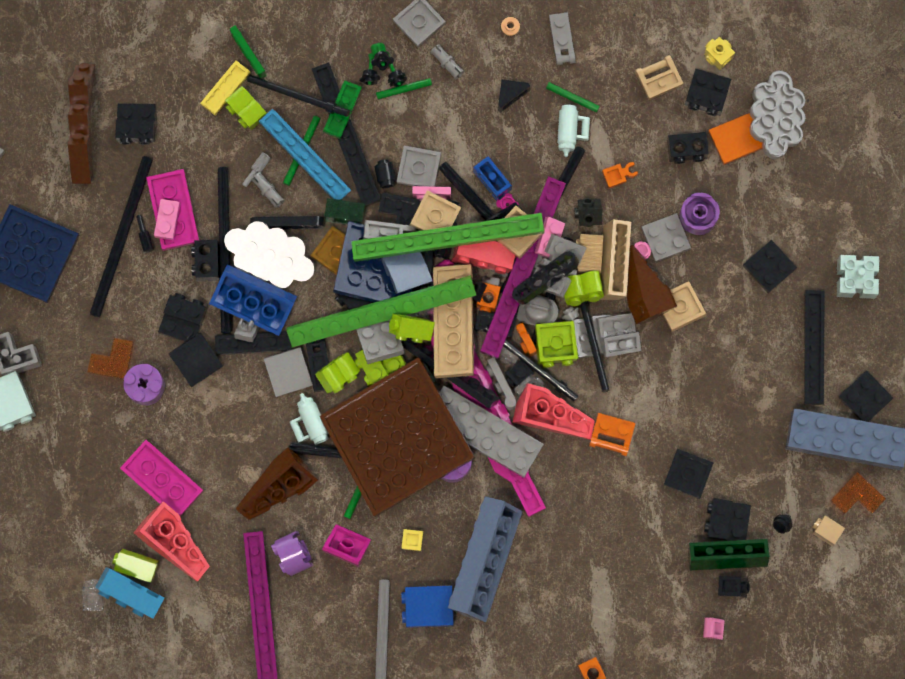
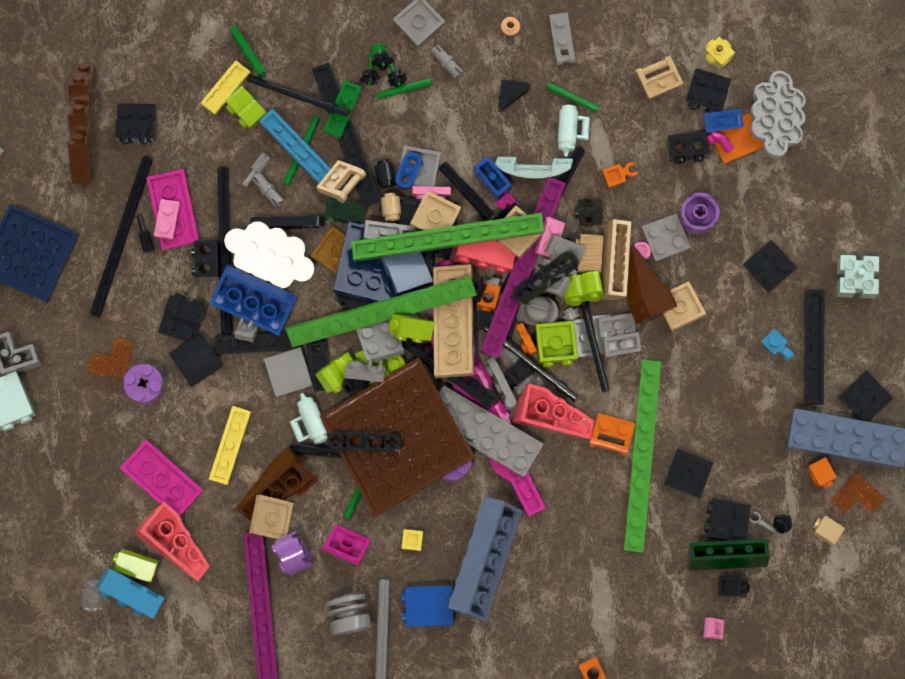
(230, 445): none -> light yellow plate
(271, 517): none -> tan plate
(337, 177): none -> tan plate
(348, 615): none -> light grey wheel
(354, 386): none -> black brick
(364, 442): none -> black beam
(368, 372): none -> light grey plate
(391, 207): none -> tan brick
(408, 171): none -> blue plate
(510, 166): none -> light aqua slope
(642, 456): none -> bright green plate
(721, 139): none -> dark pink arm
(723, 120): none -> blue plate
(761, 522): none -> light grey hand
(775, 343): none -> dark azure plate
(822, 473): none -> orange brick

